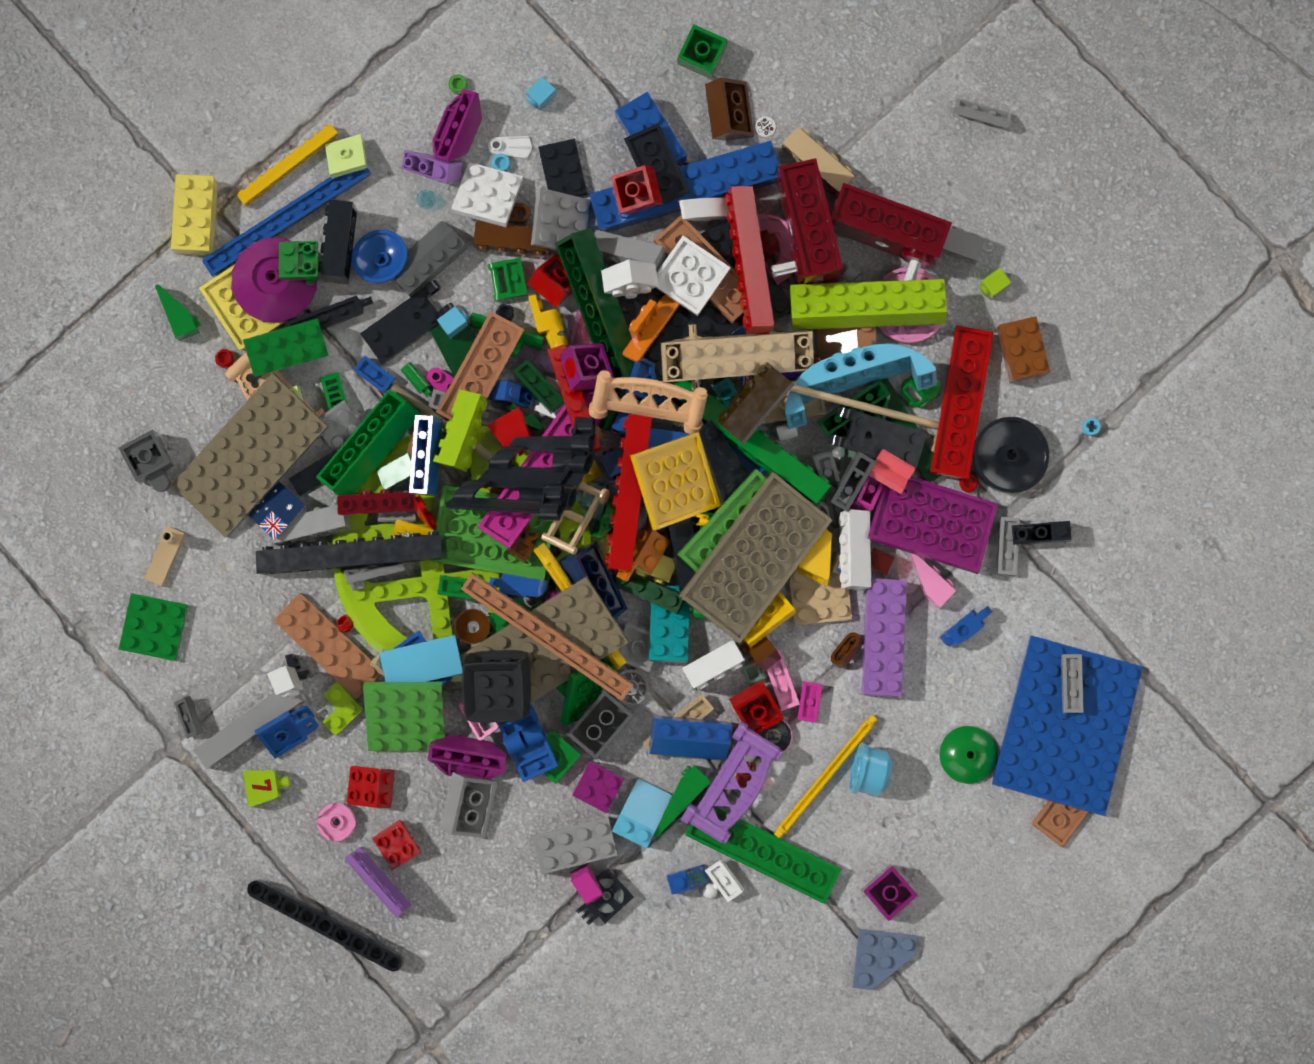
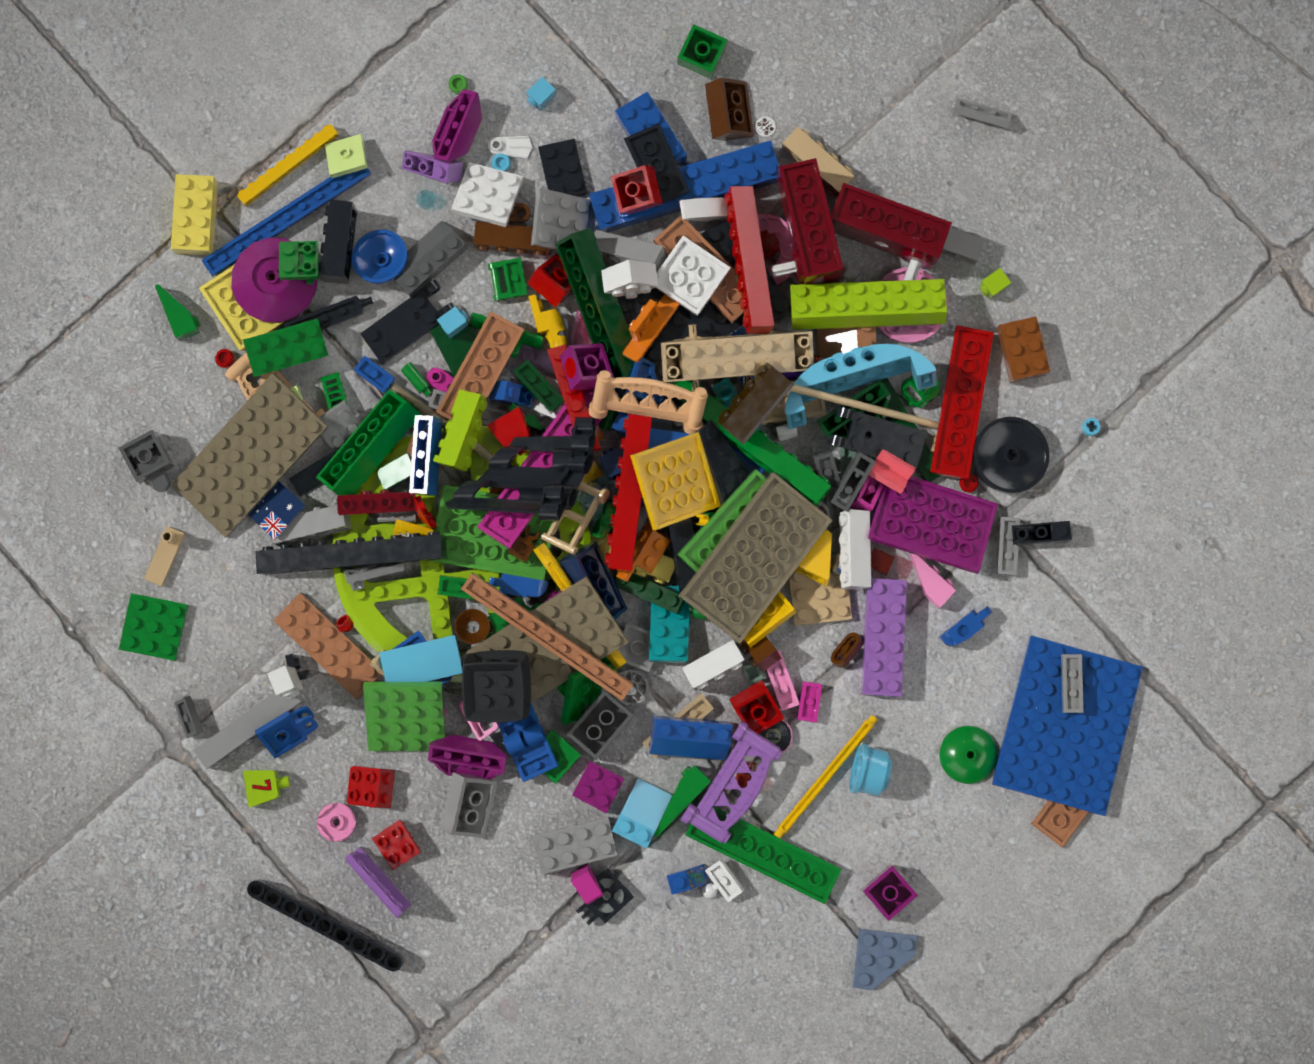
(346, 709): lime plate -> none
(505, 308): black plate -> none

